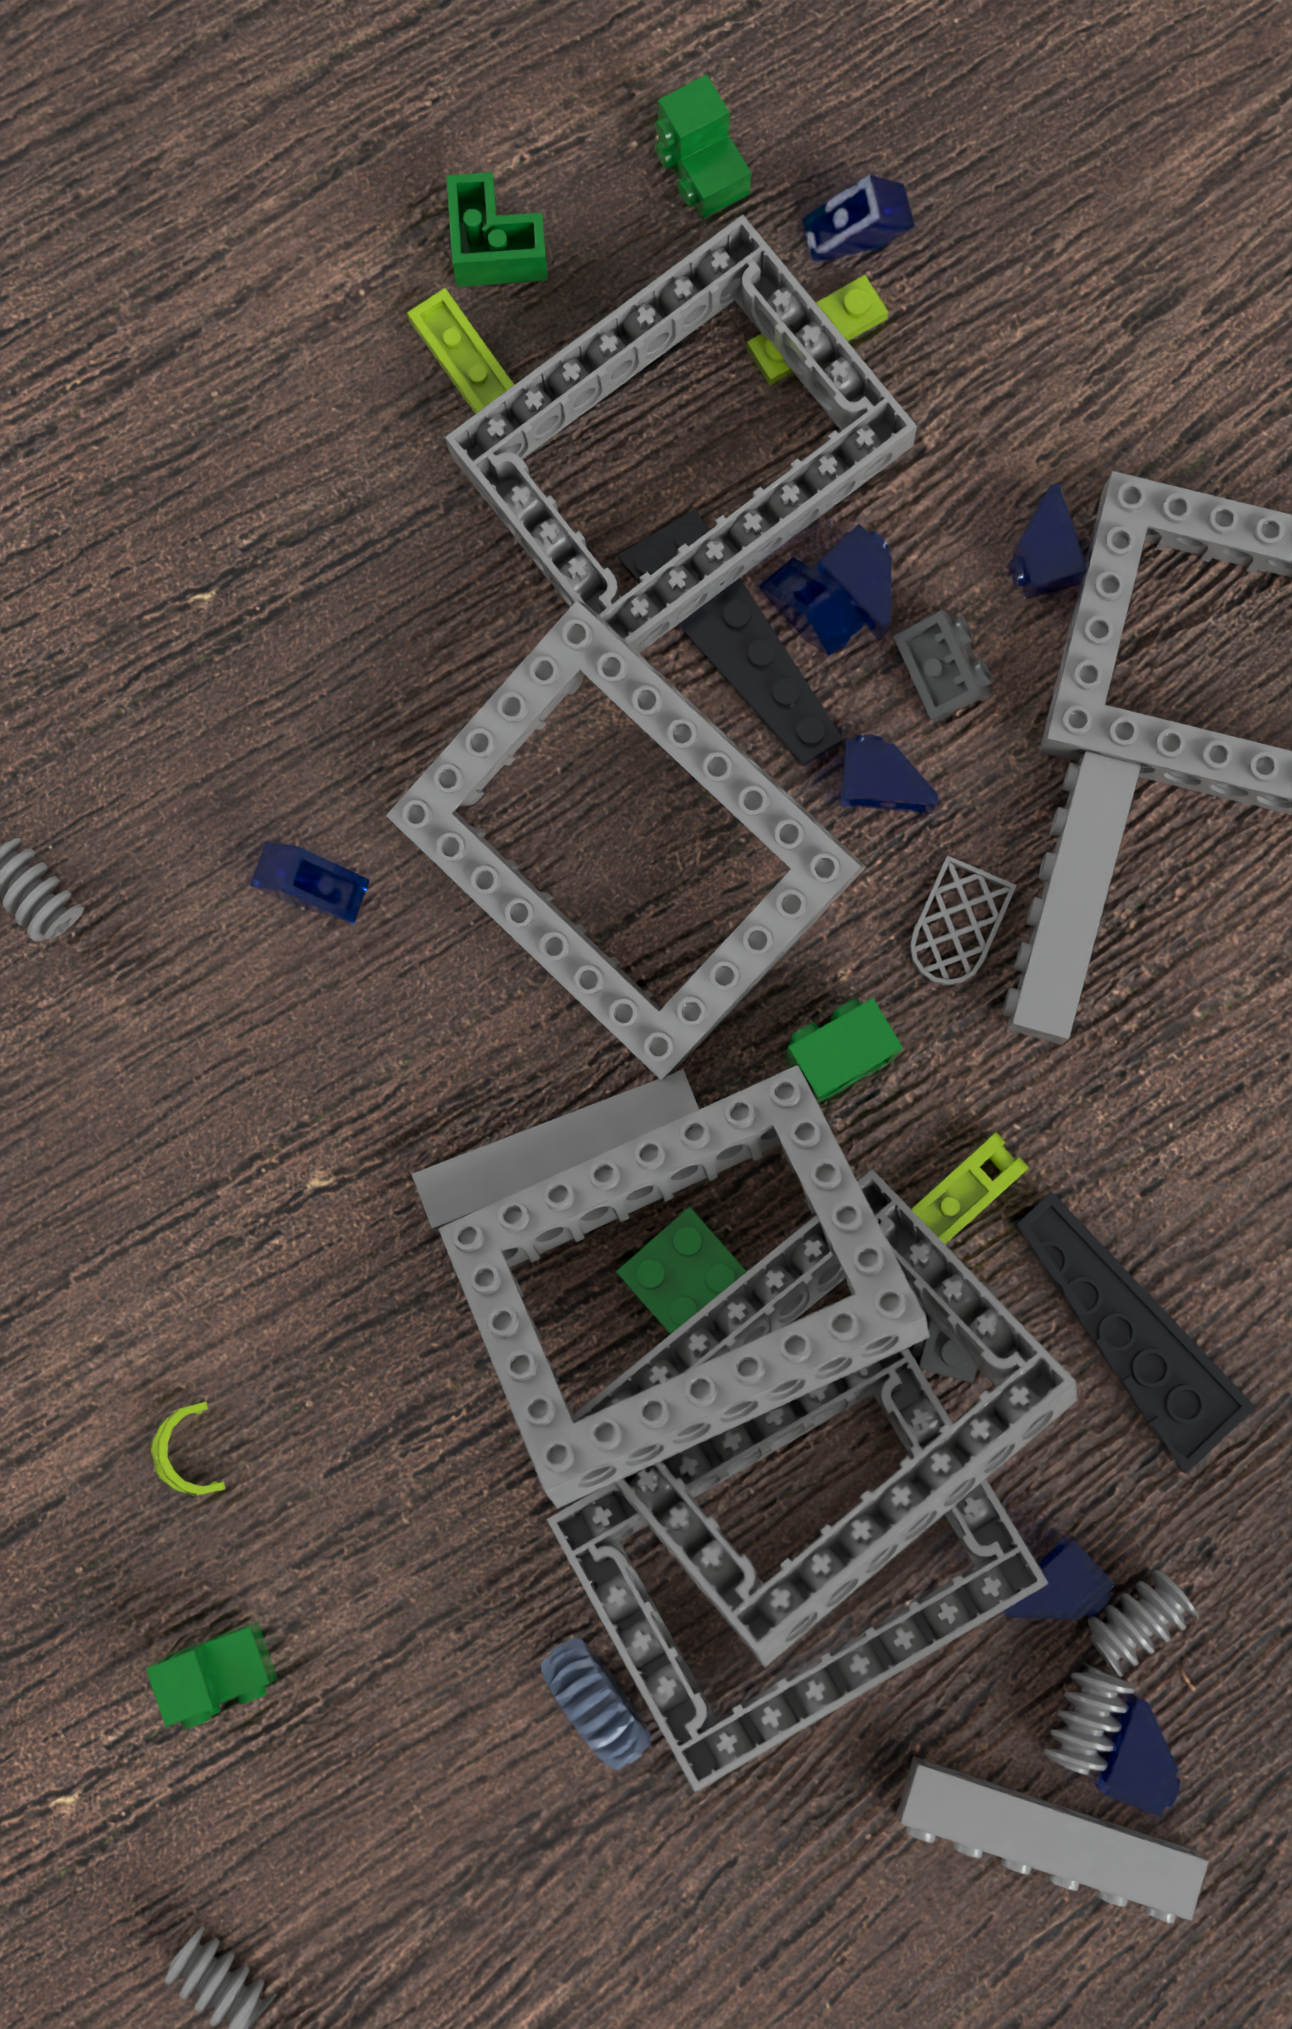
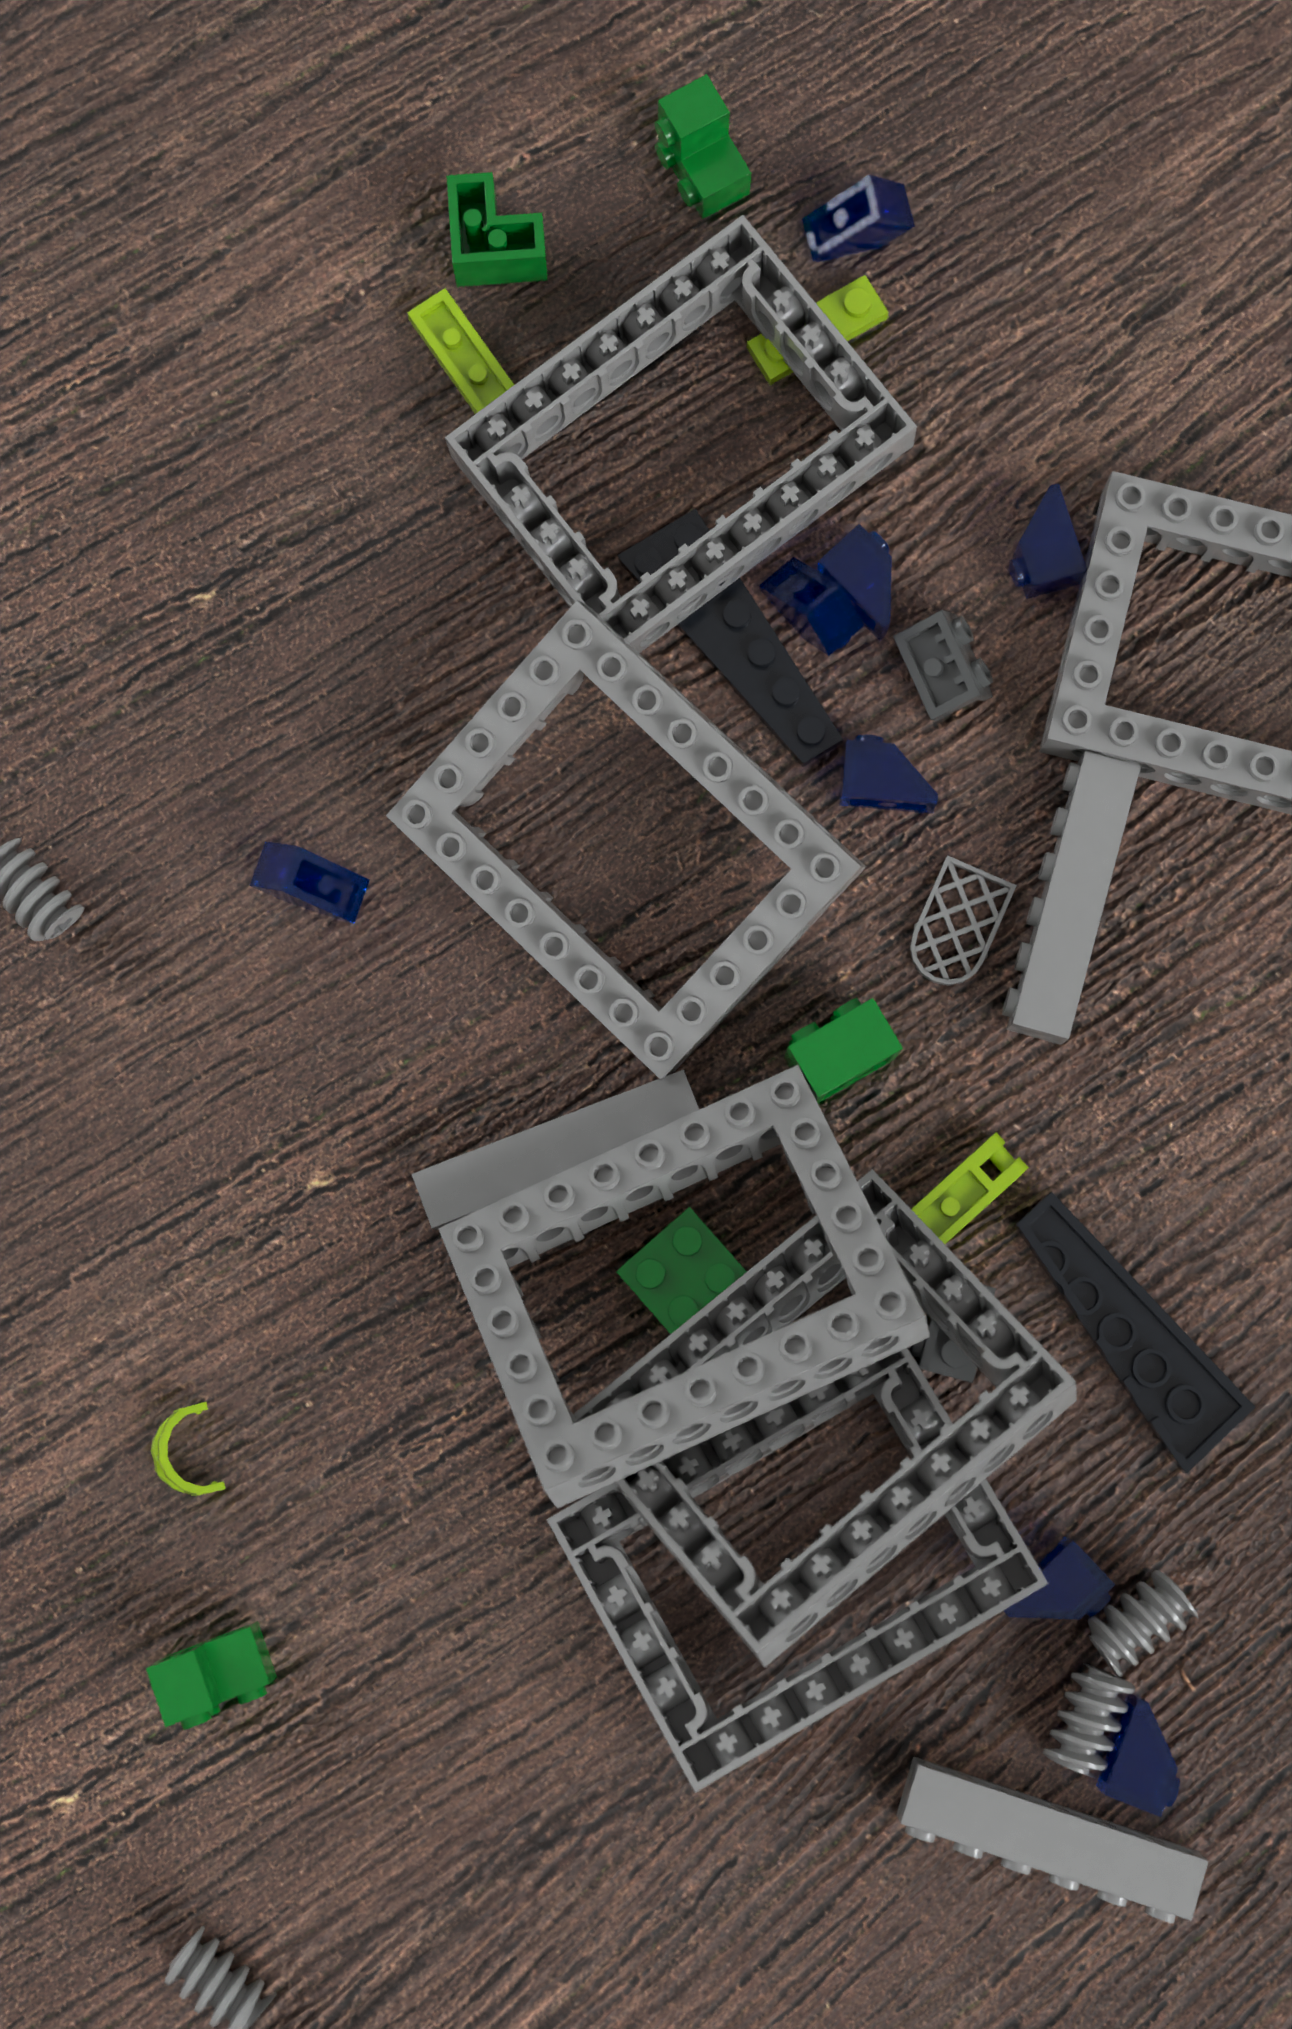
(595, 1703): sand blue gear -> none

